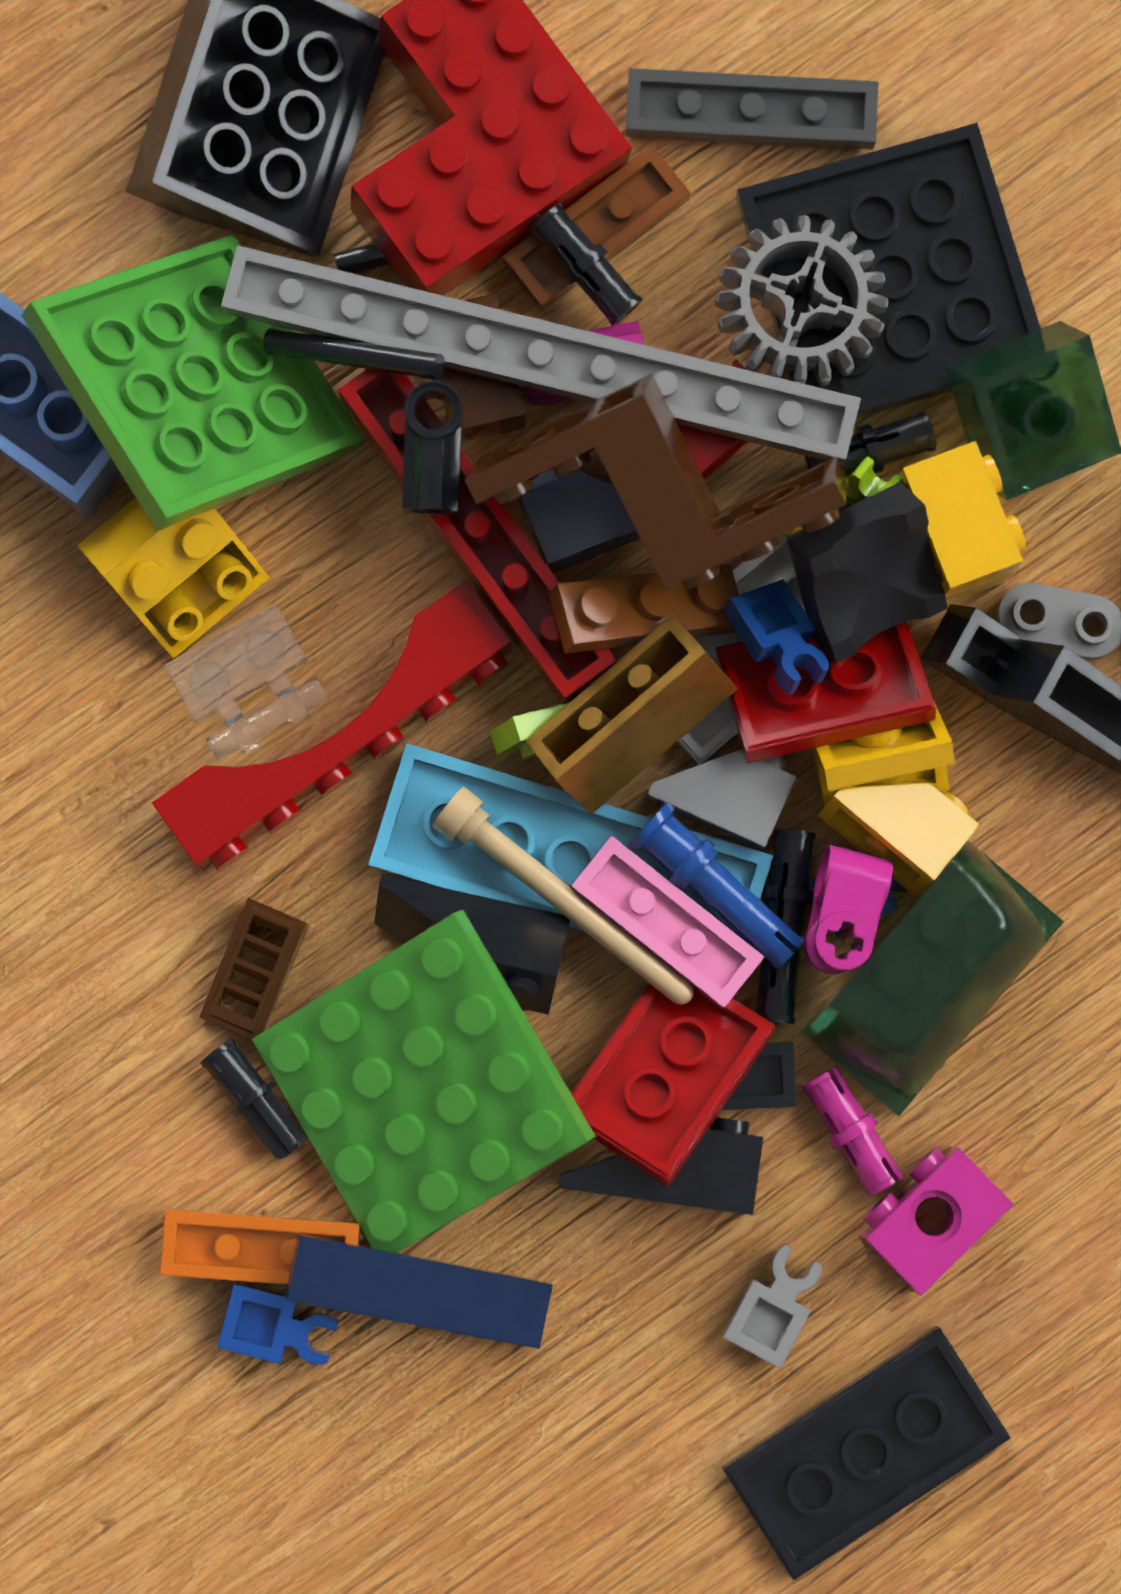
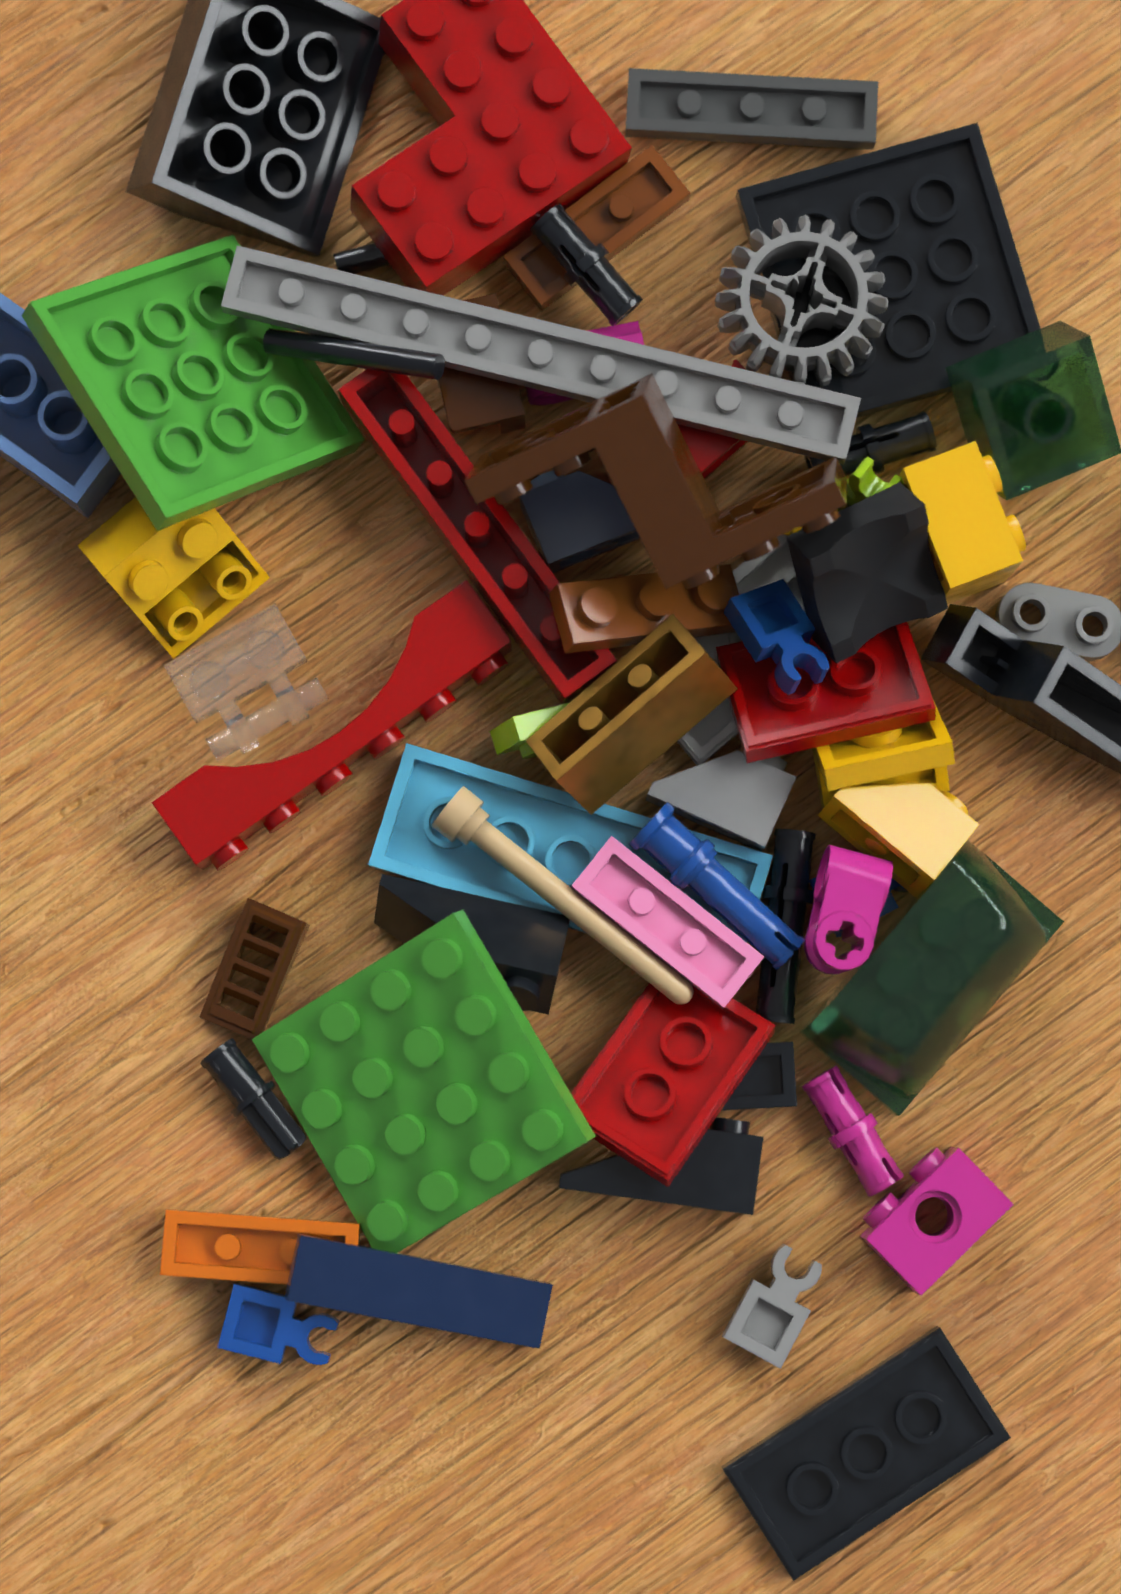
(432, 455): black piece -> none

